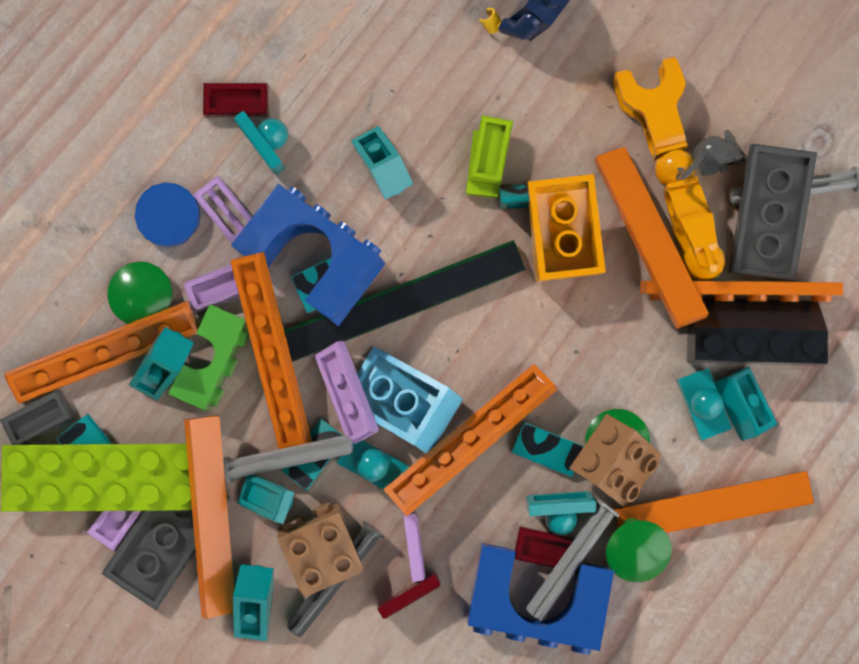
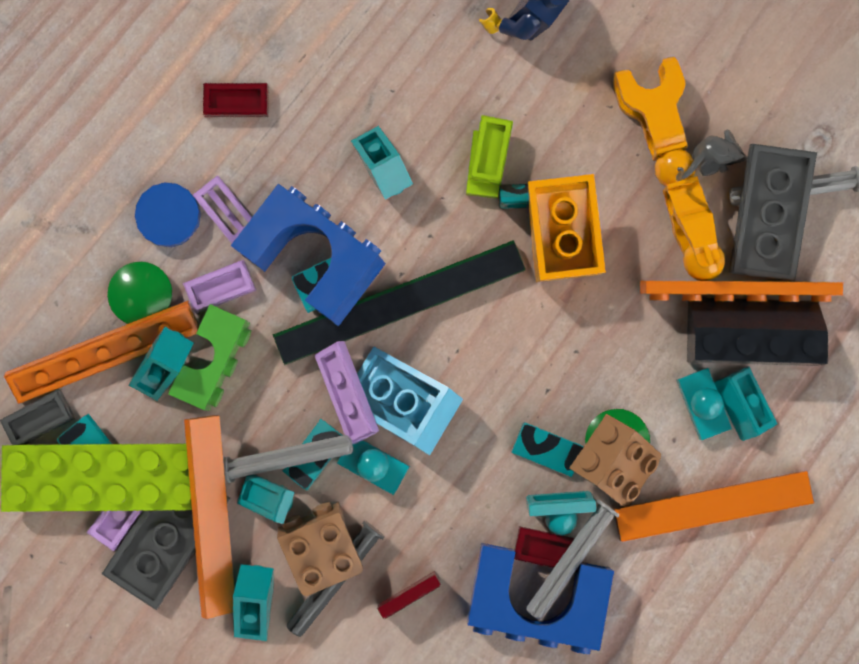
(268, 137): teal tile -> none
(271, 350): orange tile -> none
(414, 547): lavender tile -> none
(470, 440): orange plate -> none
(638, 550): green dish -> none
(651, 238): orange tile -> none

